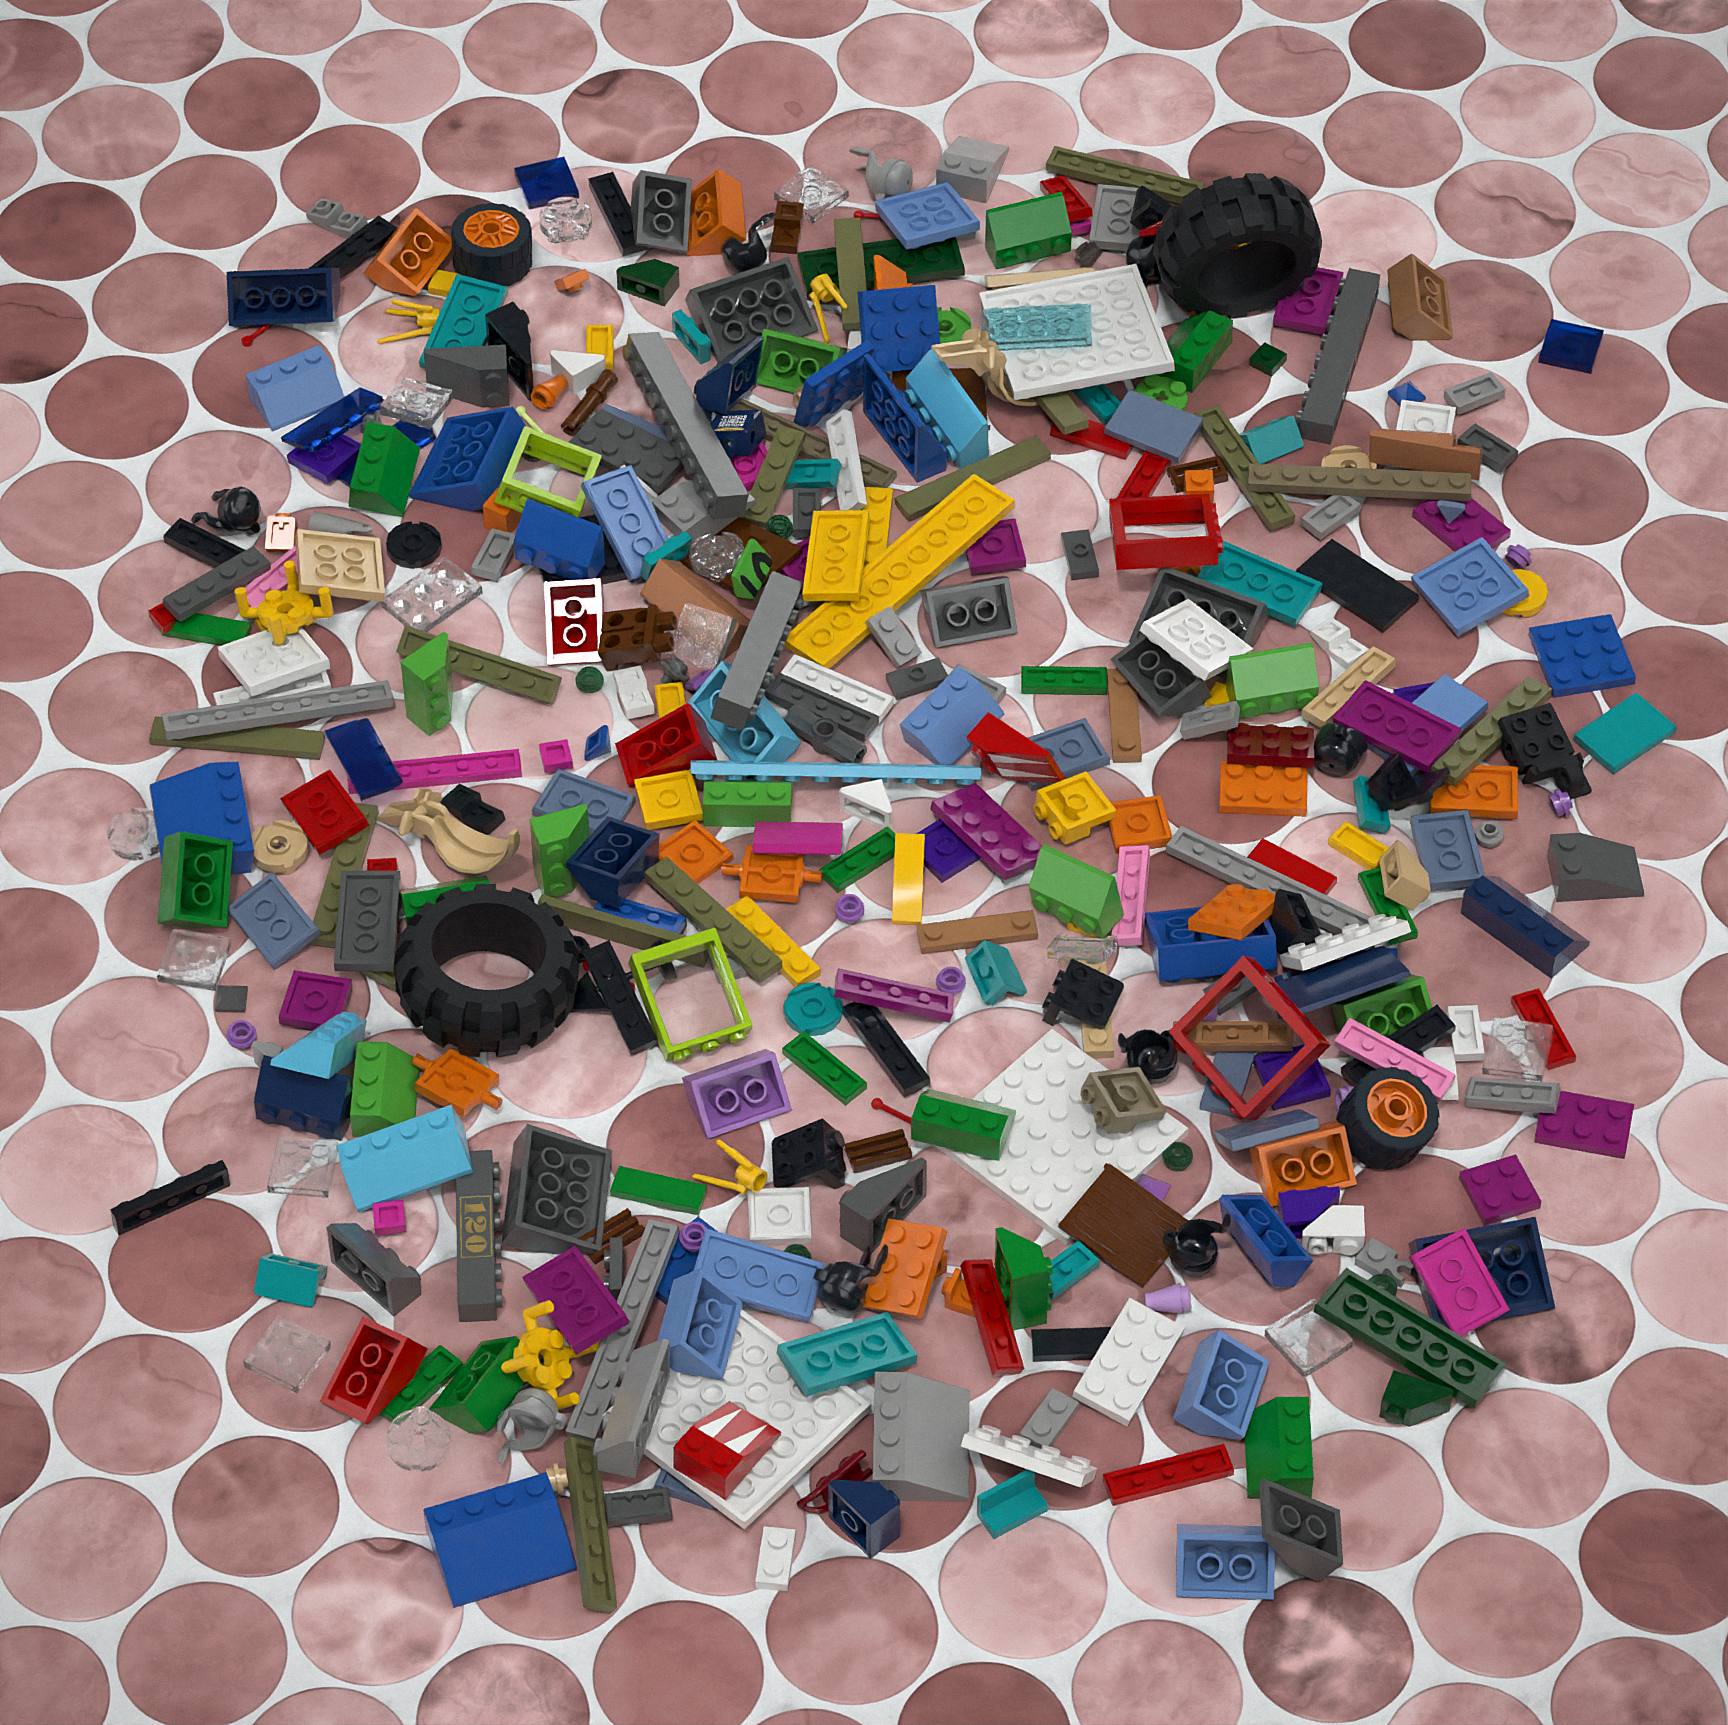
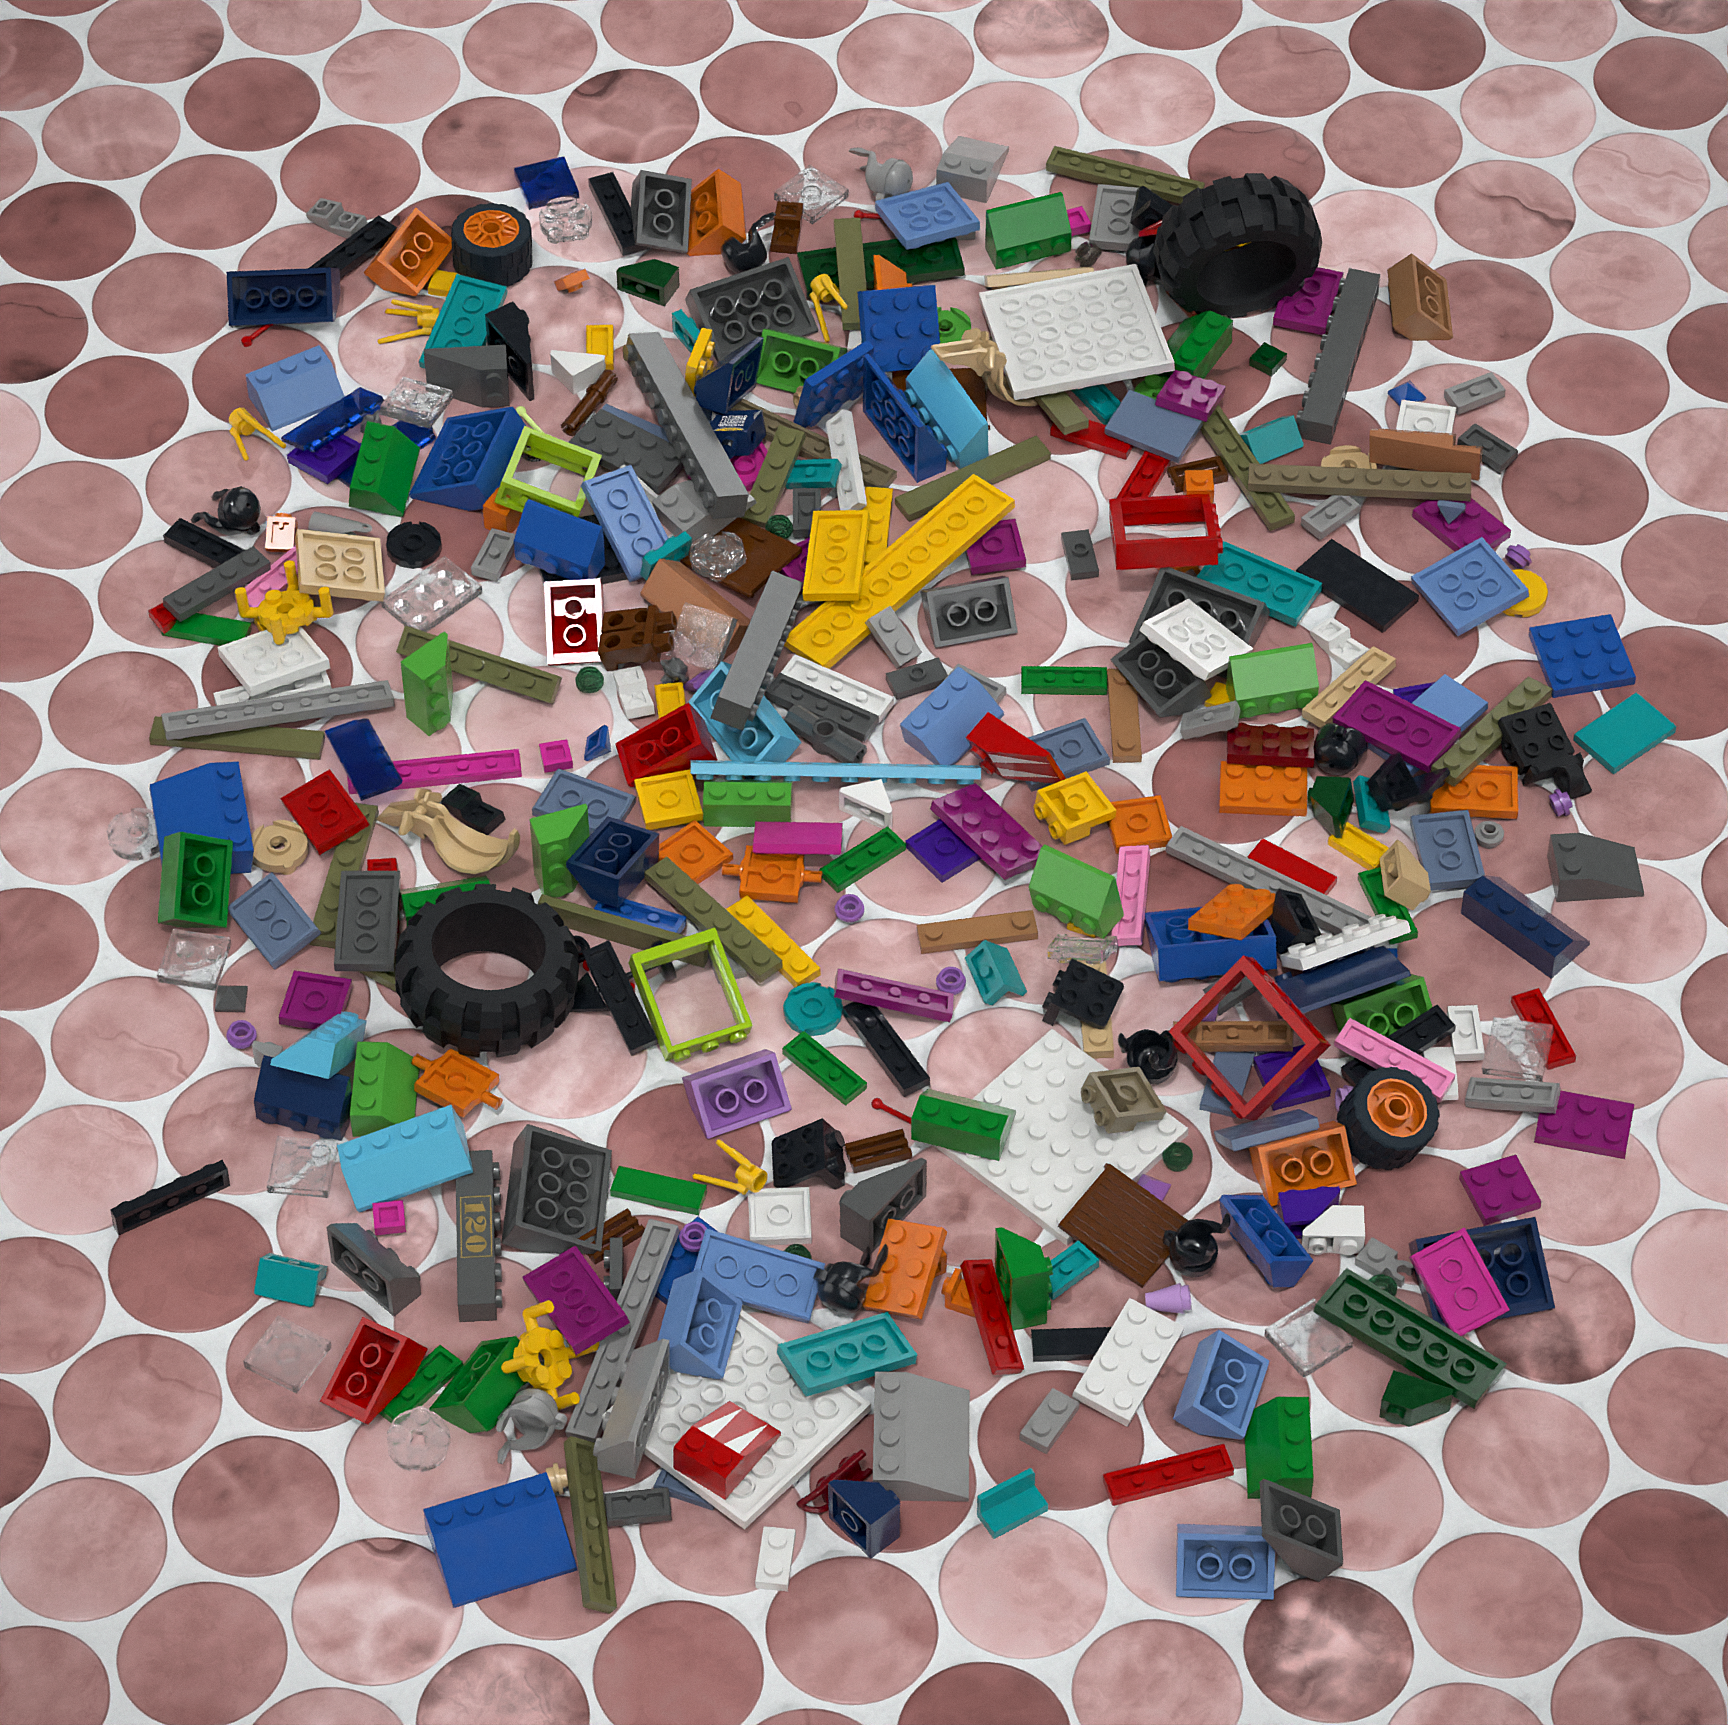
(245, 424): none -> yellow plant
(547, 393): orange cone -> none
(699, 360): none -> yellow plate
(751, 570): bright green slope -> none
(908, 879): yellow slope -> none
(1020, 1453): white plate -> none
(1039, 326): clear light blue plate -> none
(1075, 204): red tile -> none
(1190, 395): none -> magenta plate
(1332, 802): none -> dark green slope
(1571, 346): clear blue tile -> none

